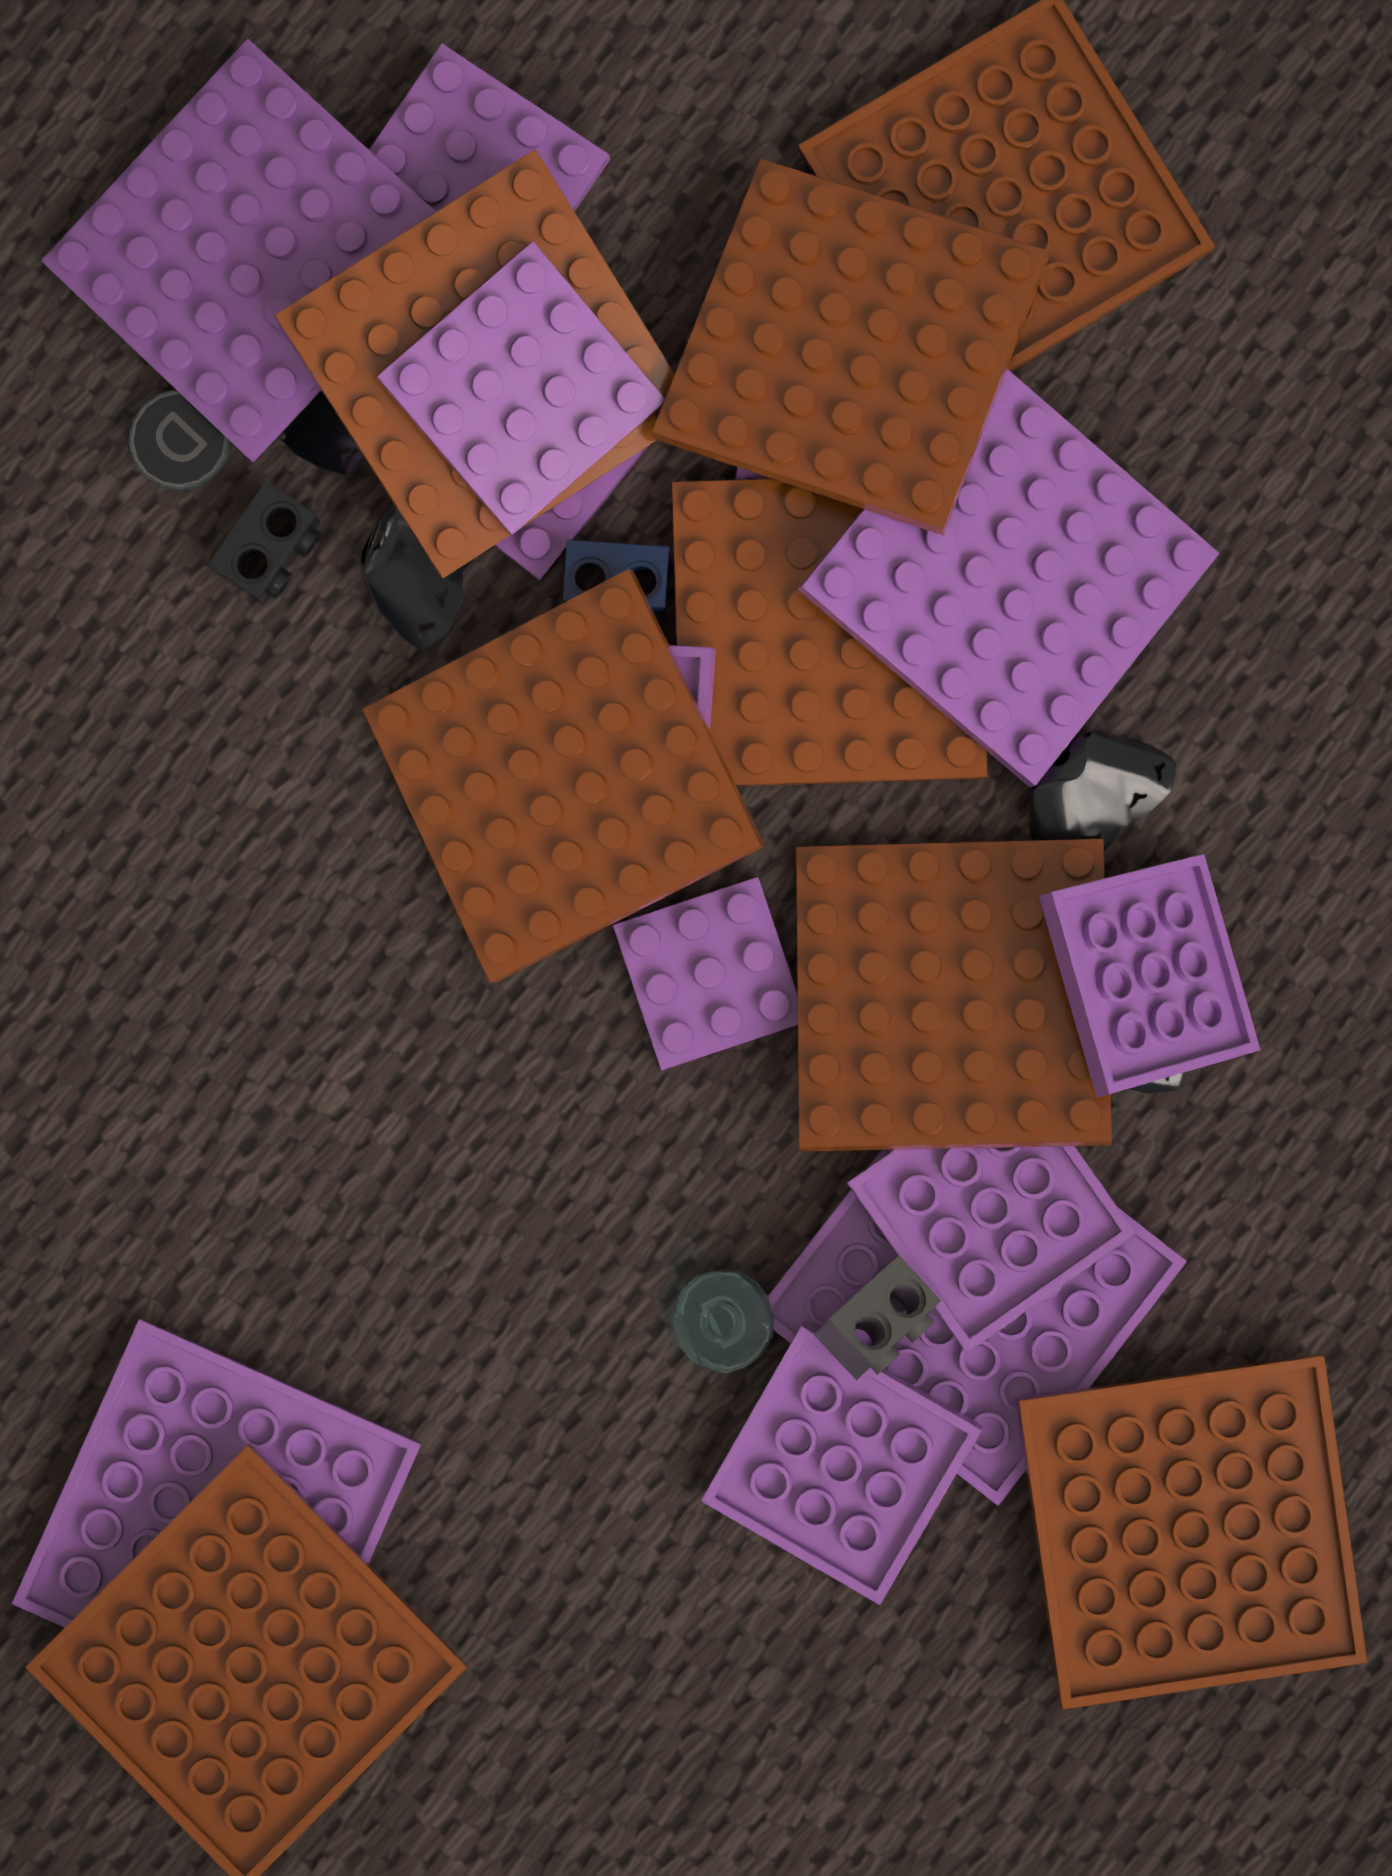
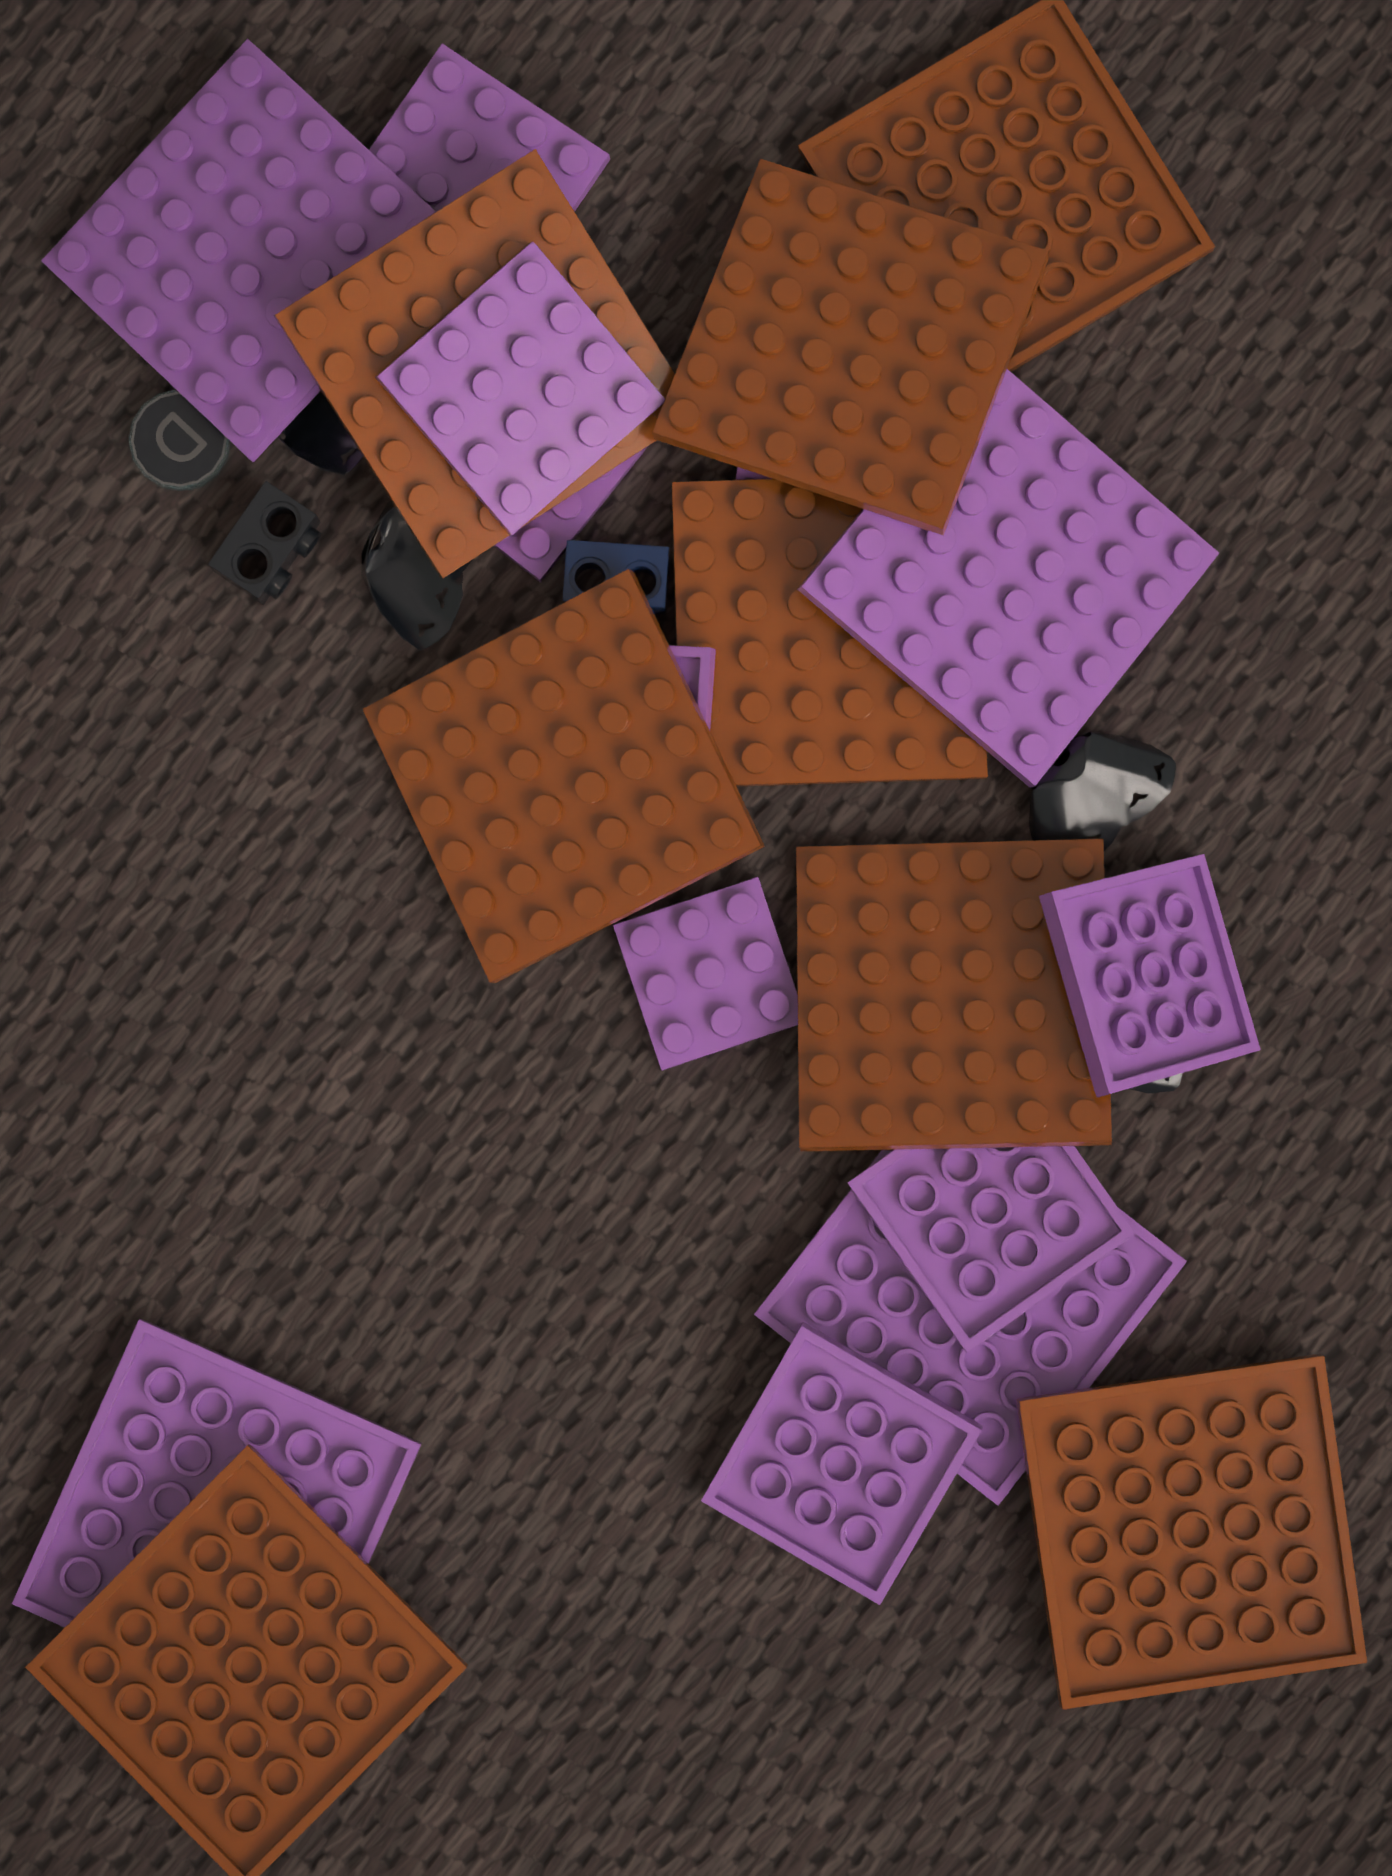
(723, 1320): clear light blue tile -> none
(874, 1314): dark grey brick -> none

